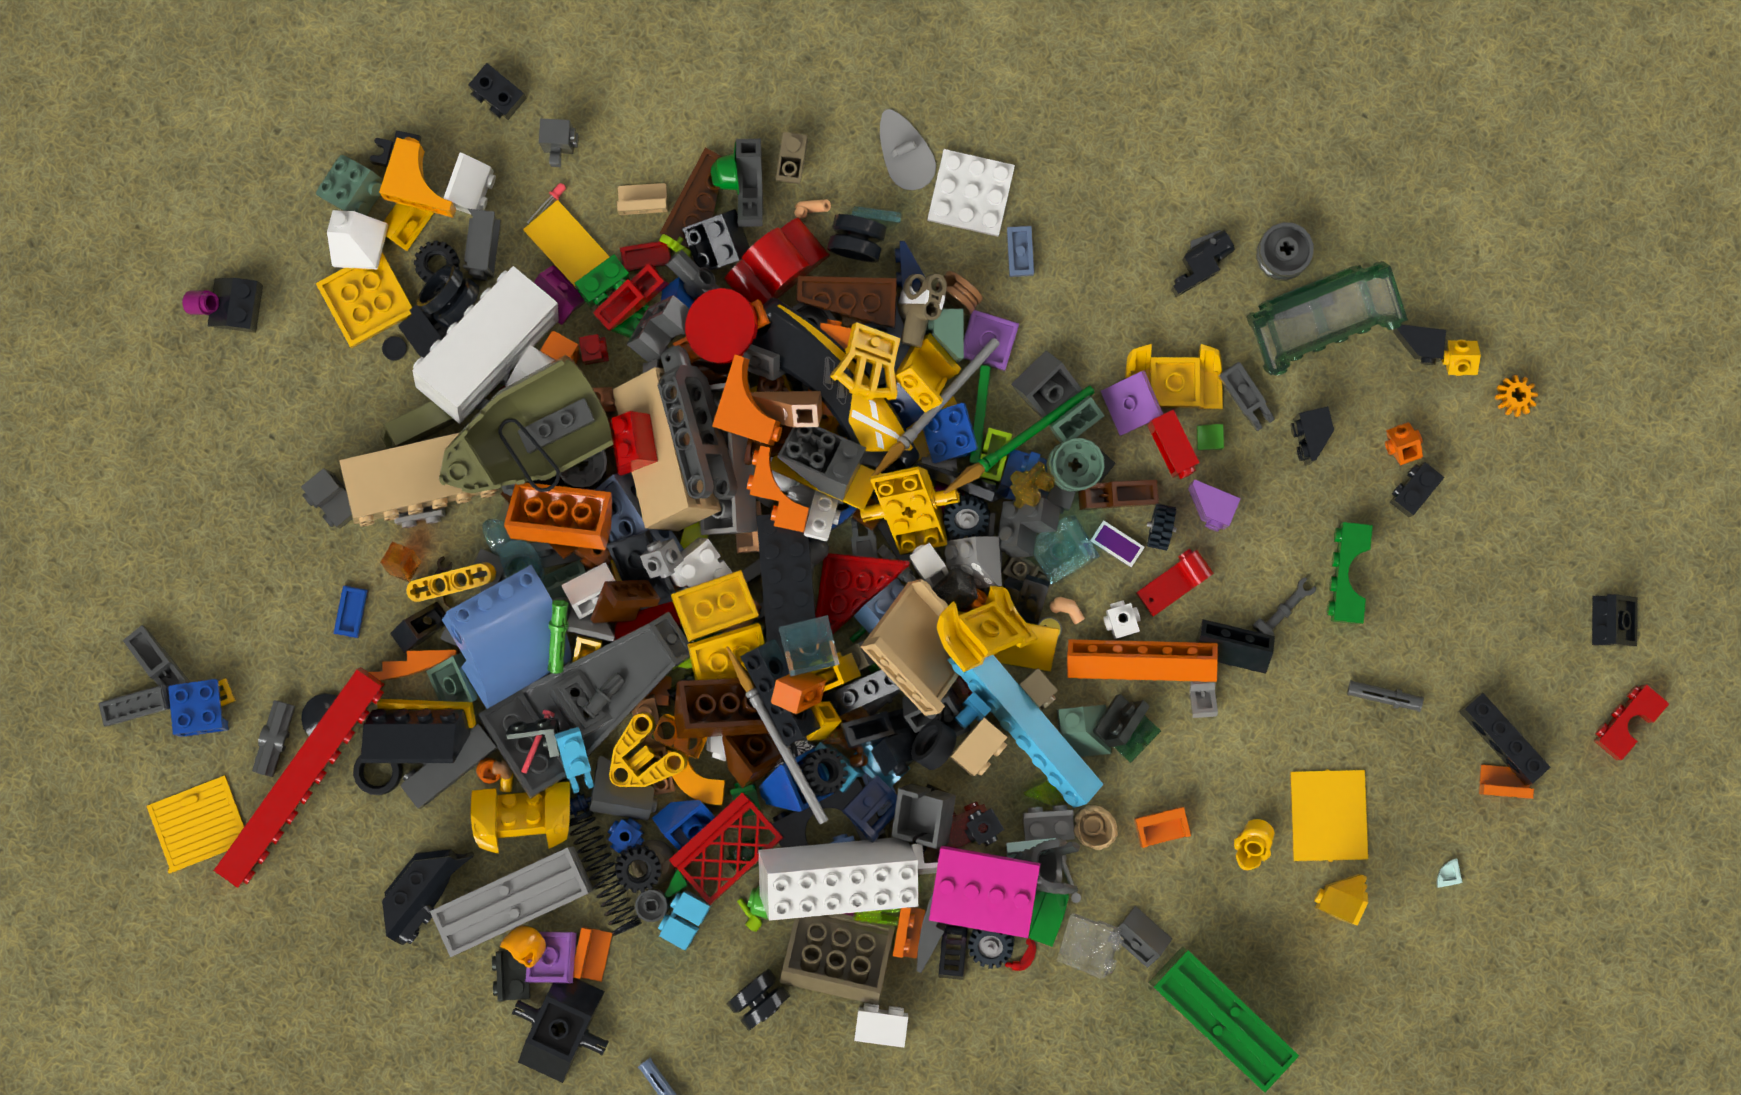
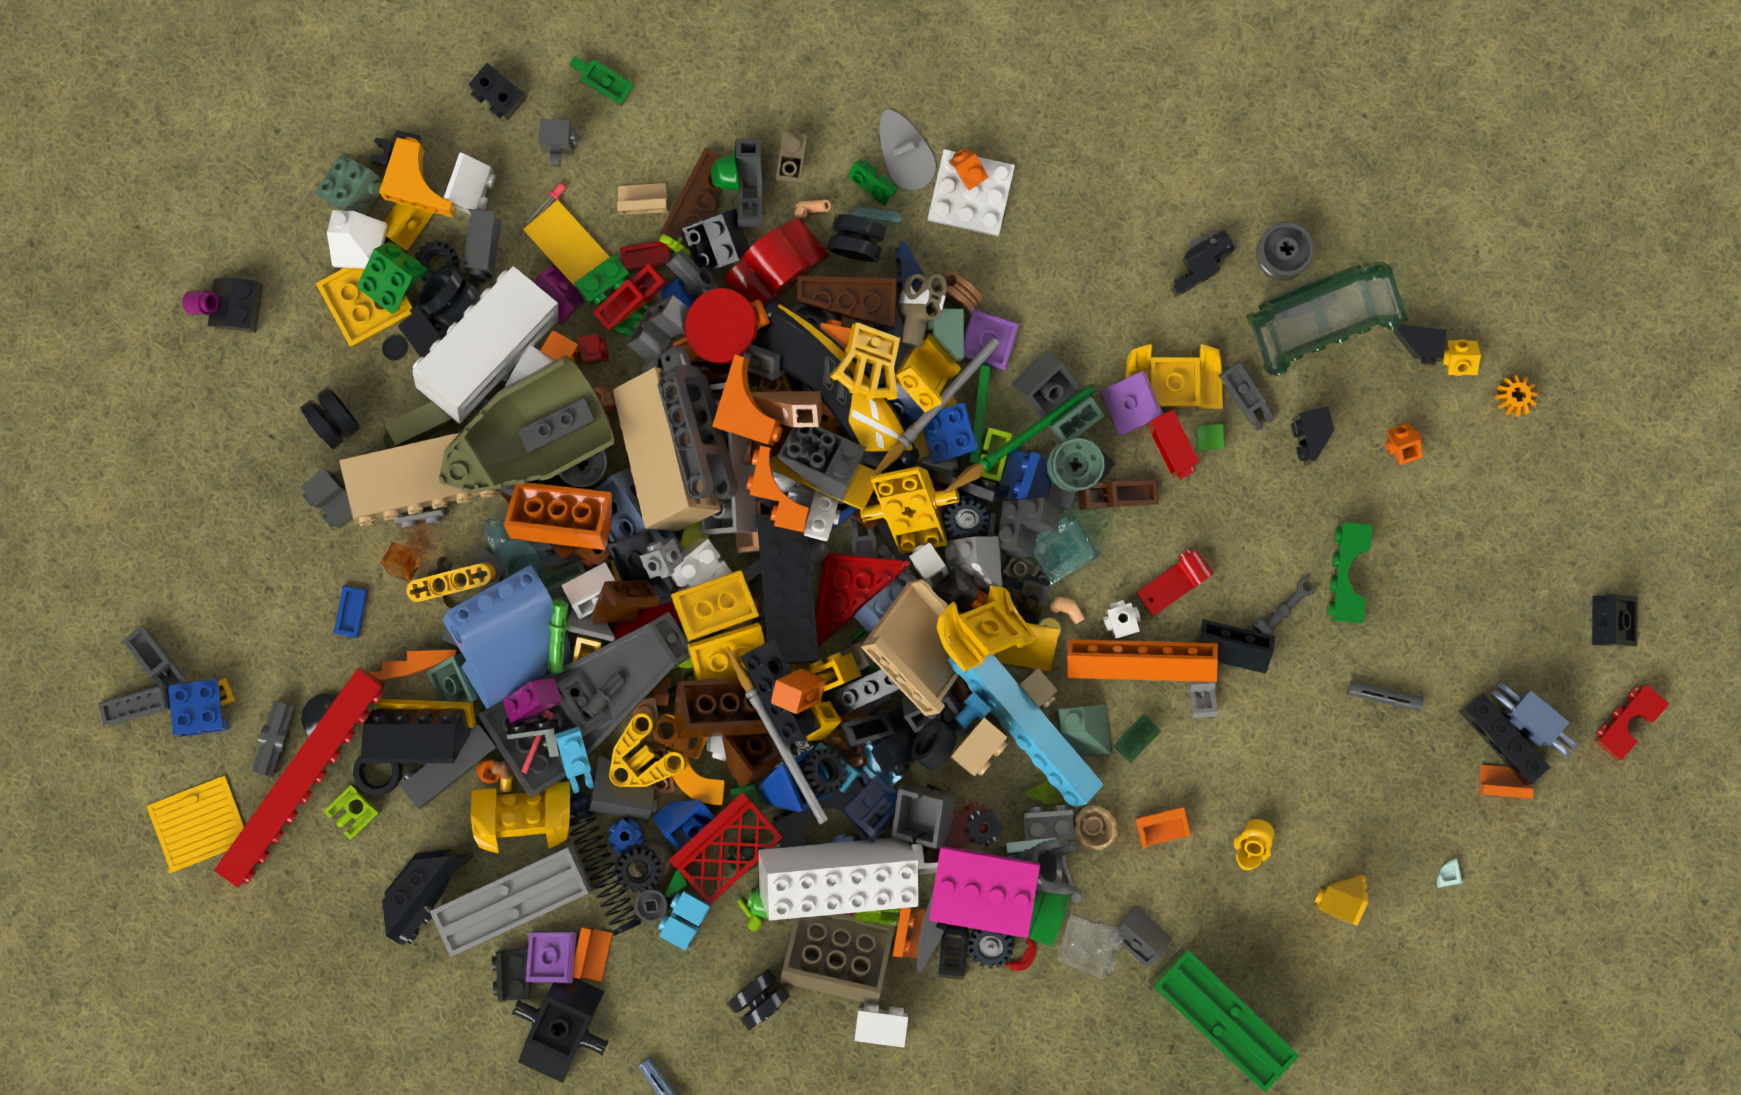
(327, 420): none -> black wheel
(345, 801): none -> lime brick
(390, 276): none -> green bracket
(419, 627): black slope -> none
(518, 461): black piece -> none
(525, 943): light orange helmet -> none
(532, 700): none -> magenta brick
(603, 80): none -> green plate
(633, 441): red slope -> none
(809, 645): clear light blue slope -> none
(864, 176): none -> green hinge
(968, 168): none -> orange bracket
(1020, 251): sand blue plate -> none
(1027, 484): clear yellow hips -> none
(1117, 544): dark purple tile -> none
(1120, 721): pearl dark grey bracket -> none
(1161, 527): black wheel -> none
(1213, 505): medium lavender slope -> none
(1329, 815): yellow piece -> none
(1417, 489): black brick -> none
(1535, 719): none -> sand blue brick

